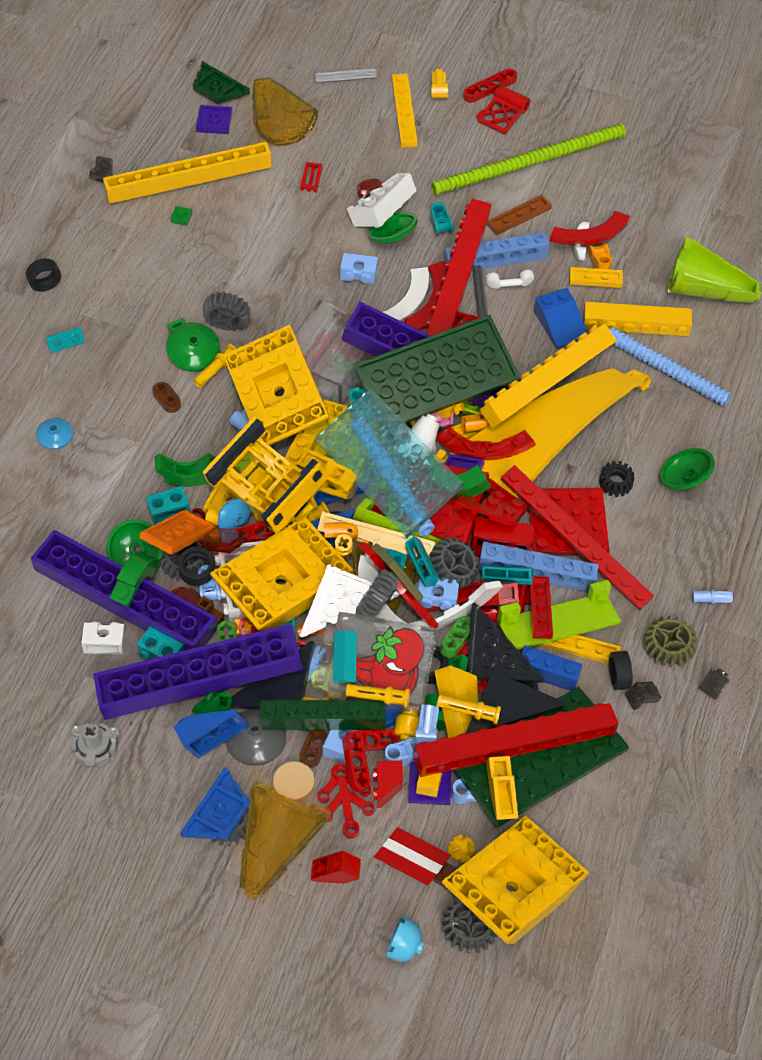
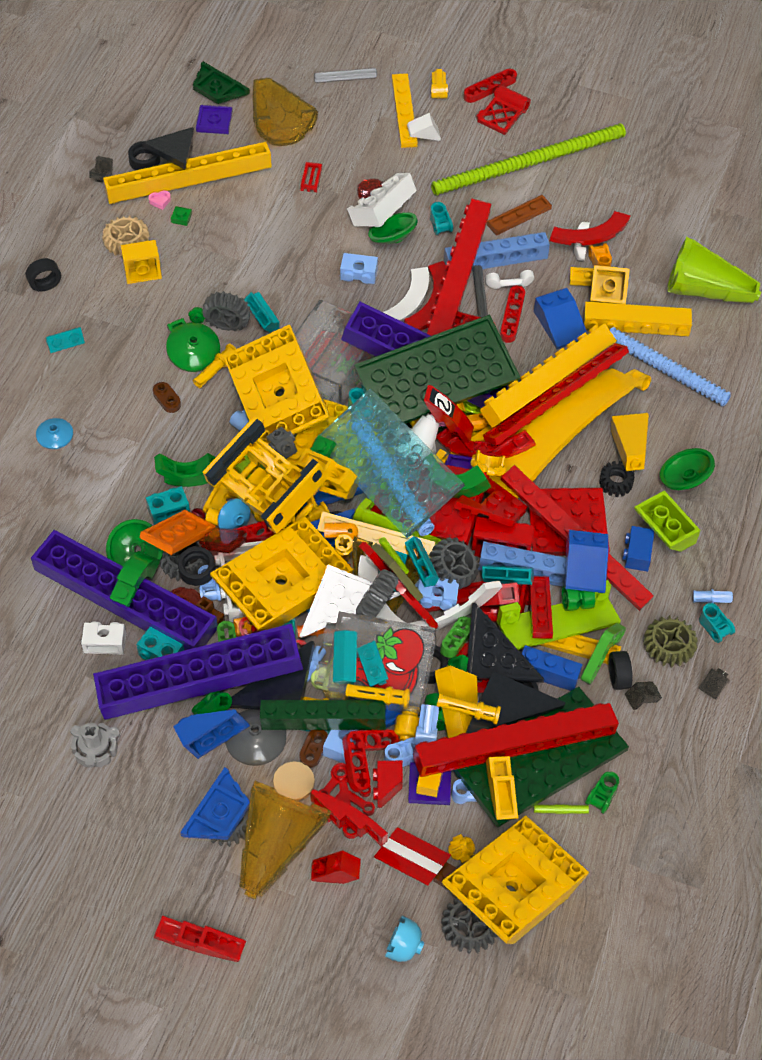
(124, 231): none -> tan gear
(136, 149): none -> black tyre
(141, 261): none -> yellow brick
(159, 199): none -> bright pink tile
(172, 147): none -> black tile
(196, 315): none -> green plate
(200, 939): none -> red slope
(262, 312): none -> teal piece
(282, 442): none -> dark grey brick
(323, 446): none -> green plate
(346, 814): none -> red slope
(372, 664): none -> teal hinge
(388, 548): none -> lime piece
(424, 128): none -> white slope
(448, 412): none -> red slope
(491, 465): none -> yellow piece
(510, 313): none -> red beam
(555, 394): none -> red plate
(562, 809): none -> lime piece
(575, 598): none -> green wheel
(586, 561): none -> blue slope
(602, 795): none -> green piece
(608, 639): none -> bright green beam
(609, 285): none -> yellow brick
(631, 439): none -> yellow slope
(639, 548): none -> blue brick
(669, 521): none -> lime slope
(718, 625): none -> teal piece

